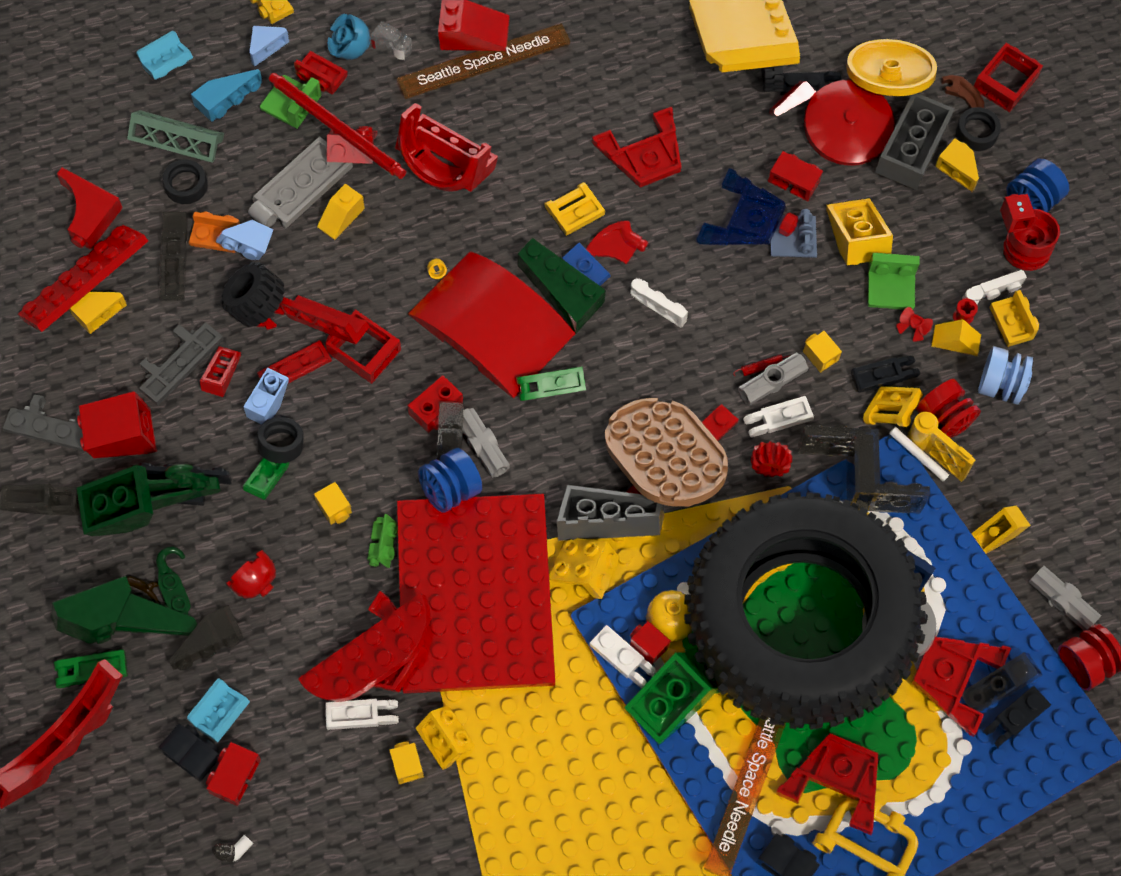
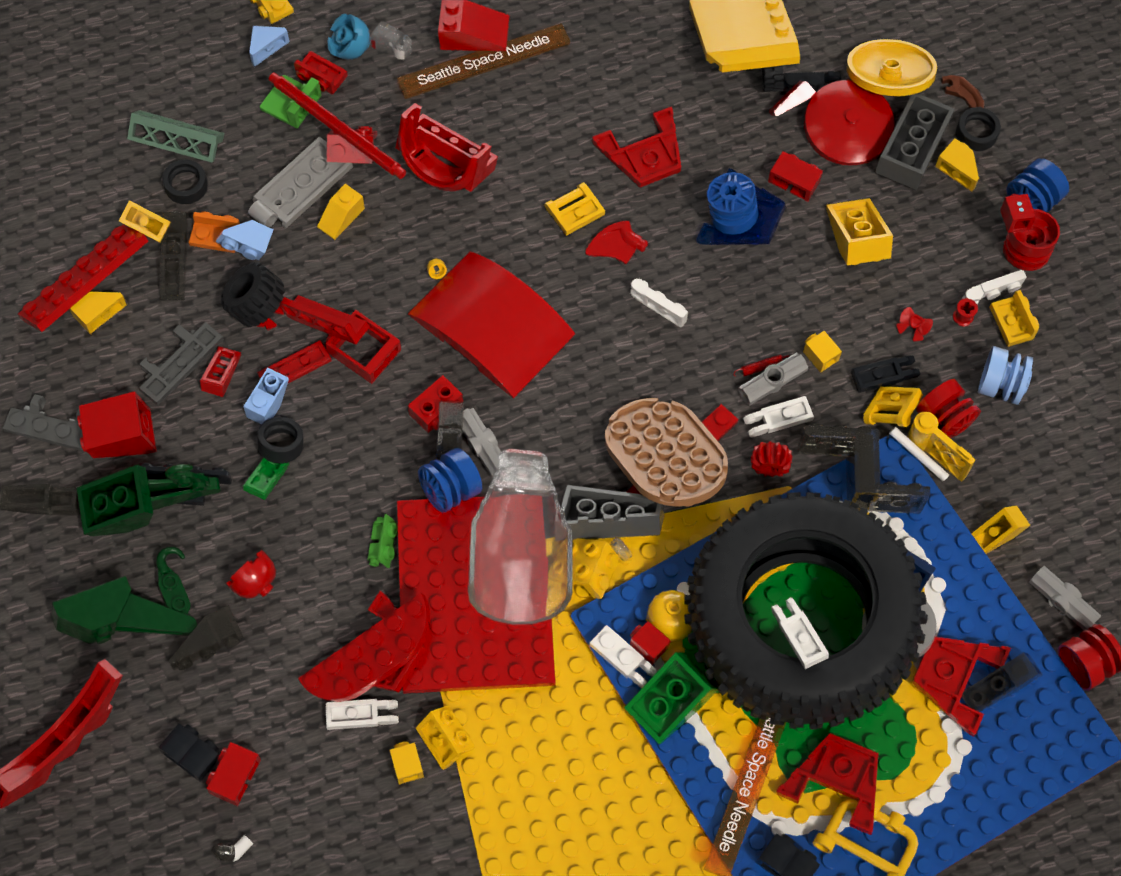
(85, 665): green plate -> none
(93, 211): red arch -> none
(144, 221): none -> yellow slope
(145, 586): dark brown bar -> none
(163, 55): medium azure bracket -> none
(217, 710): medium azure bracket -> none
(220, 94): dark azure slope -> none
(333, 504): yellow brick -> none
(520, 544): none -> clear windscreen
(552, 383): plate -> none
(561, 284): dark green wedge -> none
(586, 264): blue plate -> none
(621, 549): none -> clear tile
(732, 203): none -> blue wheel
(788, 224): red tile -> none
(800, 634): none -> white hinge
(801, 242): sand blue hinge -> none
(892, 281): bright green bracket -> none
(957, 337): yellow slope -> none
(996, 91): red window -> none
(1019, 715): black hinge -> none

